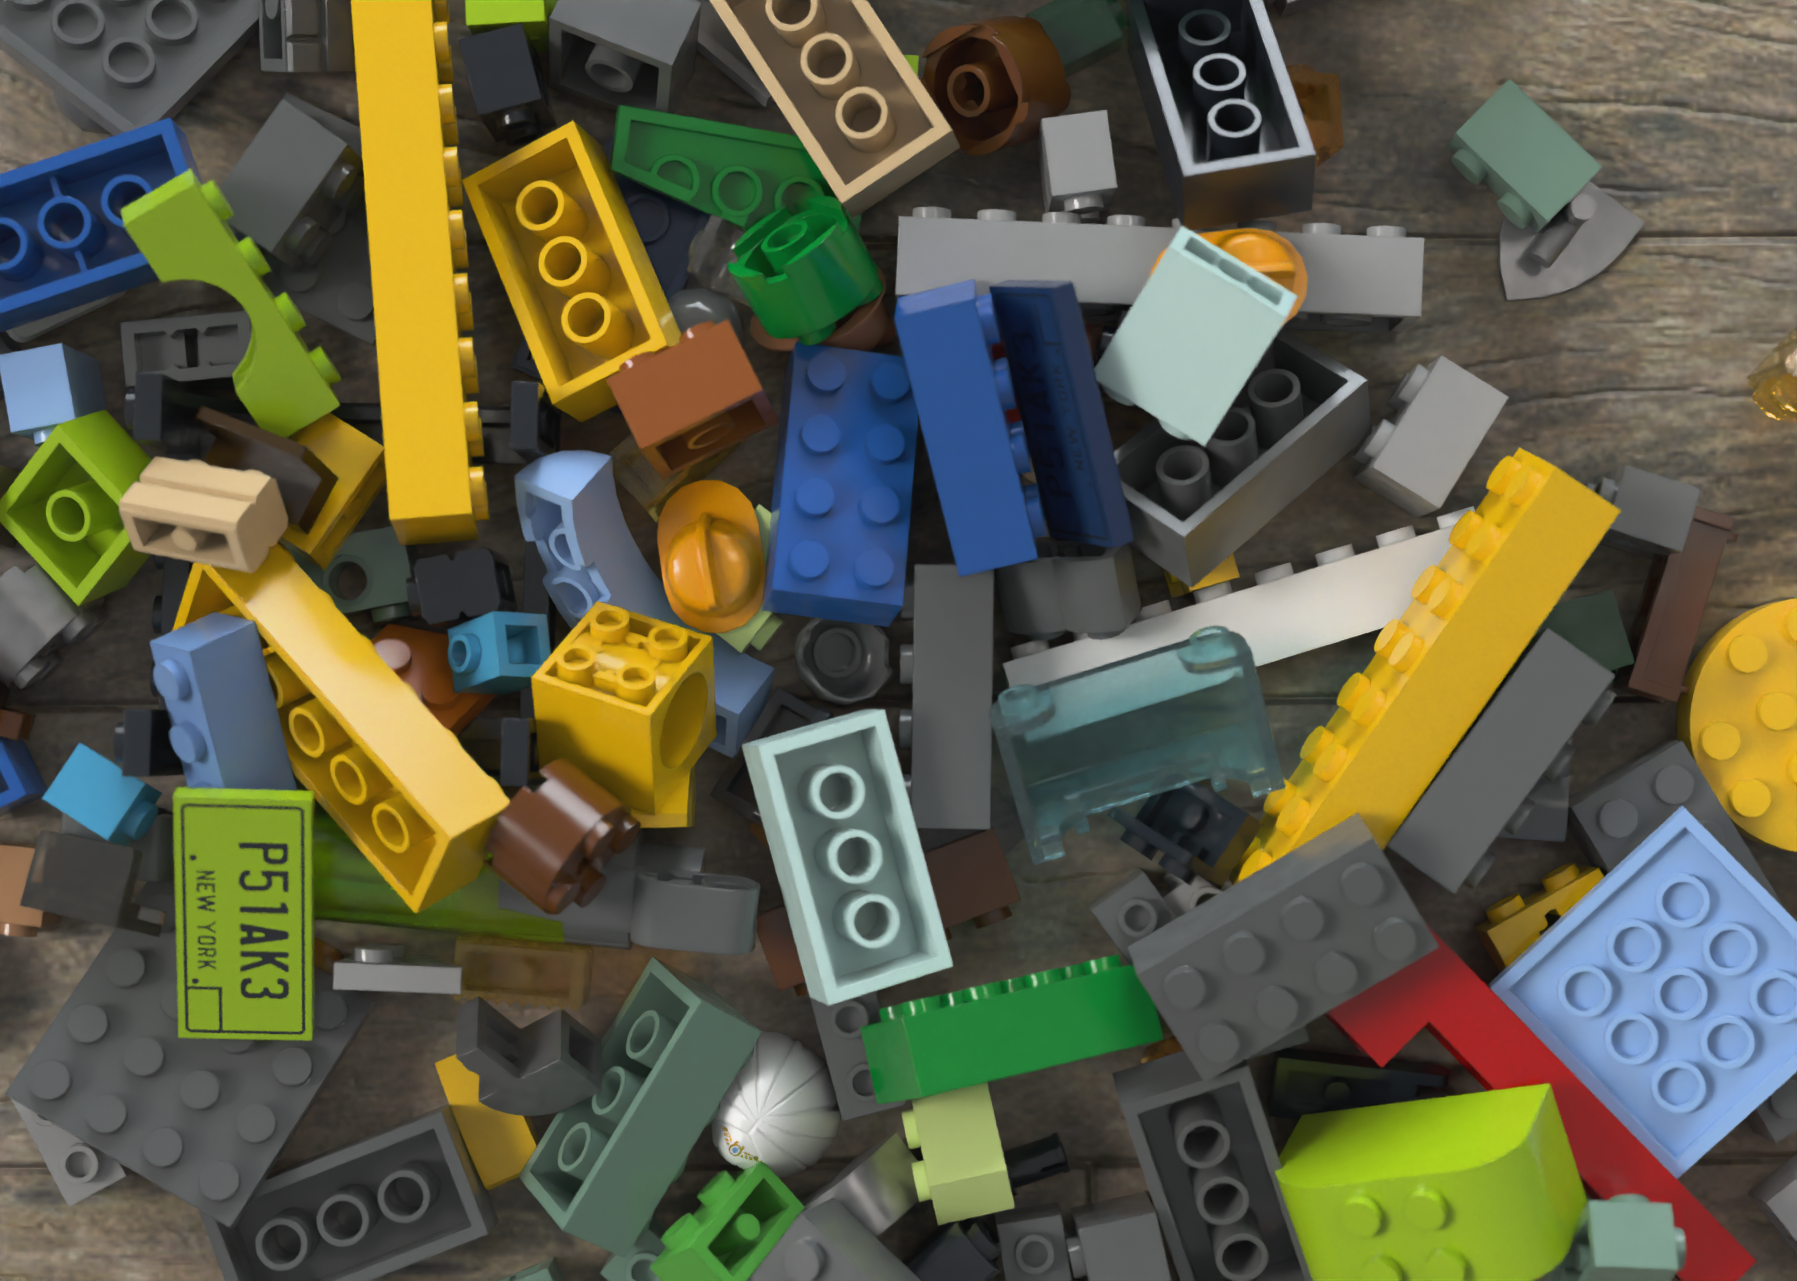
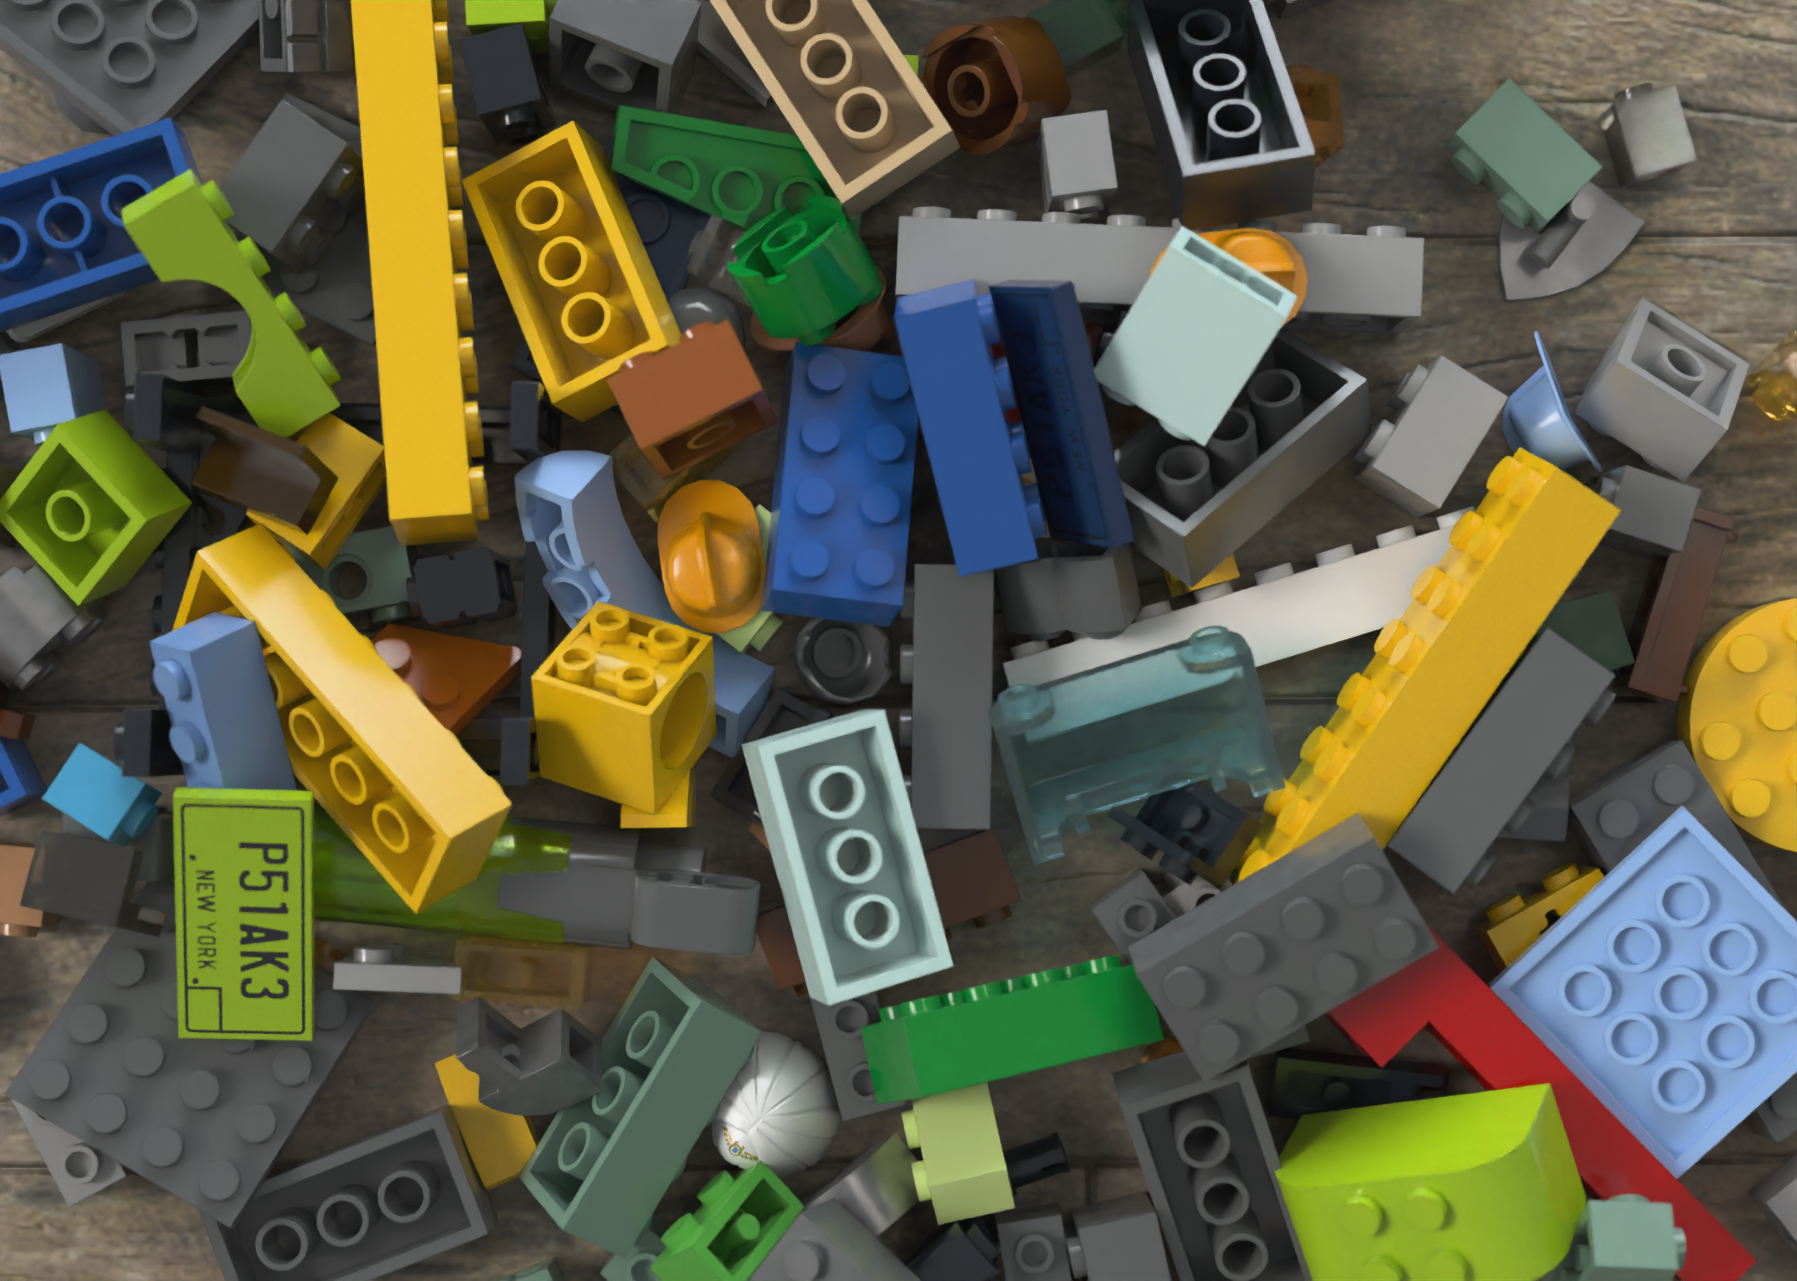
(204, 513): tan brick -> none
(498, 652): dark azure brick -> none
(560, 838): reddish brown brick -> none
(1541, 422): none -> light blue piece
(1646, 134): none -> clear smoke brick
(1663, 390): none -> light grey slope

